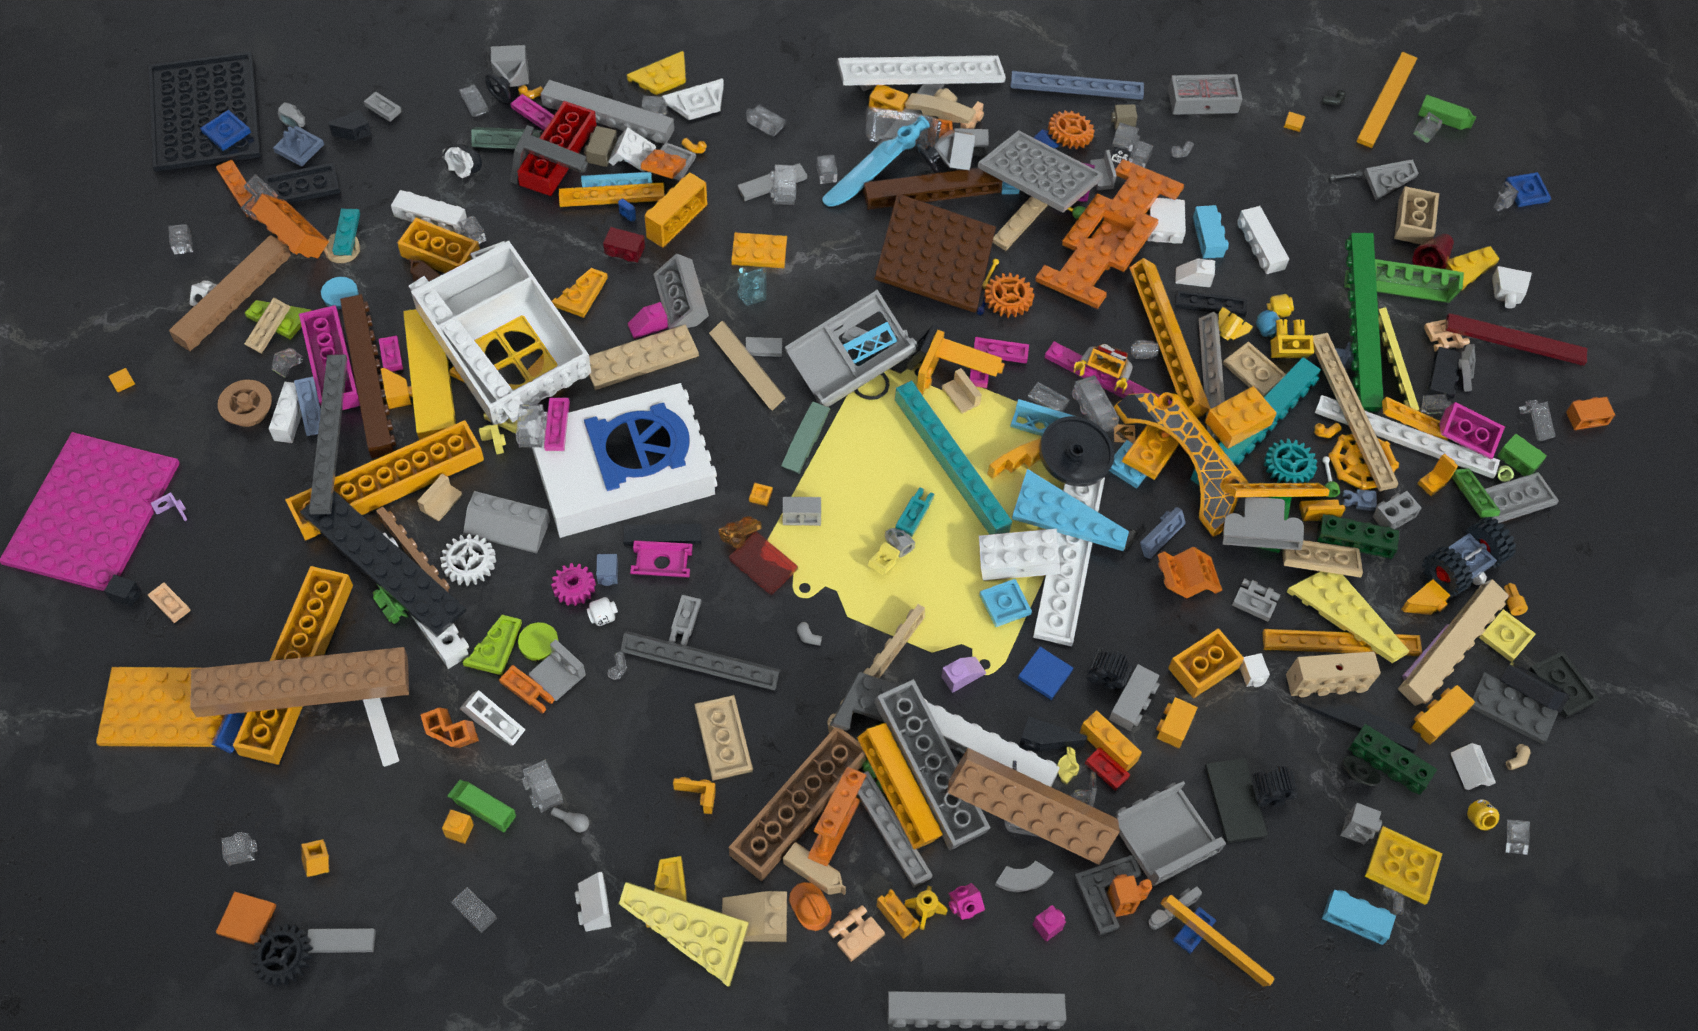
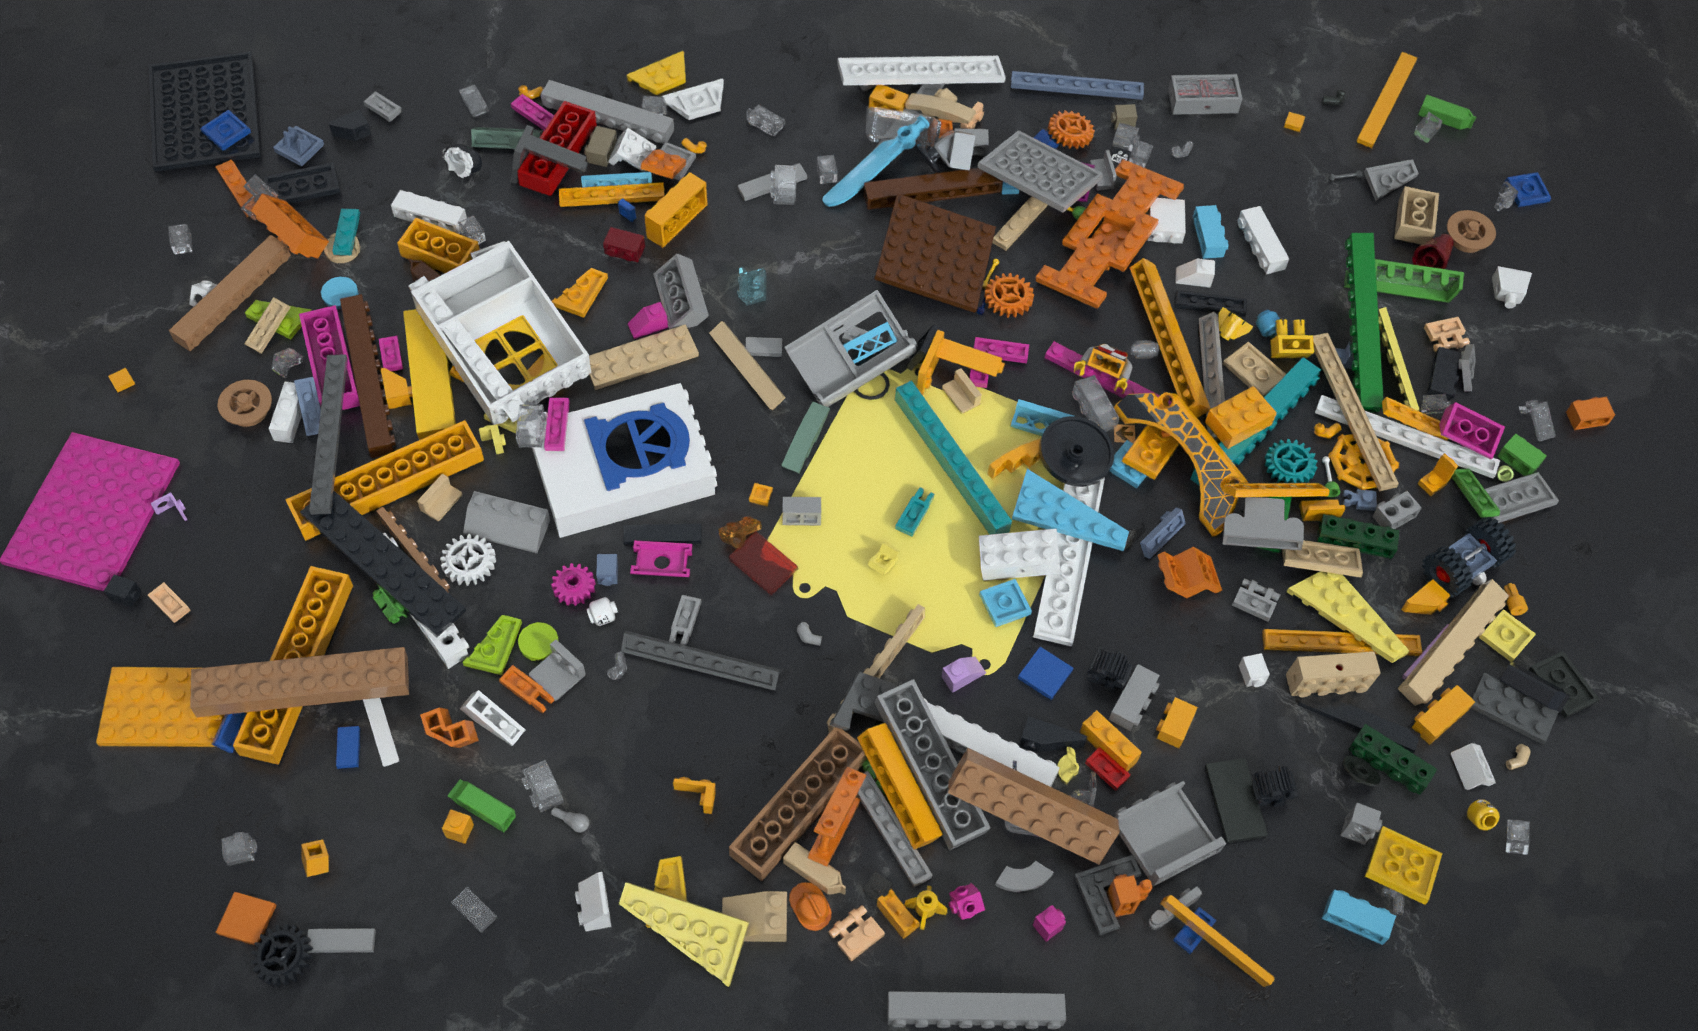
(291, 115): light grey rock -> none
(348, 747): none -> blue tile
(509, 70): light grey piece -> none
(723, 737): tan tile -> none
(759, 250): light orange plate -> none
(900, 540): light grey rock -> none
(1048, 398): clear plate -> none
(1206, 663): light orange brick -> none
(1281, 305): yellow head -> none
(1471, 231): none -> medium nougat wheel
(1473, 264): yellow wing -> none
(1516, 339): dark red tile -> none

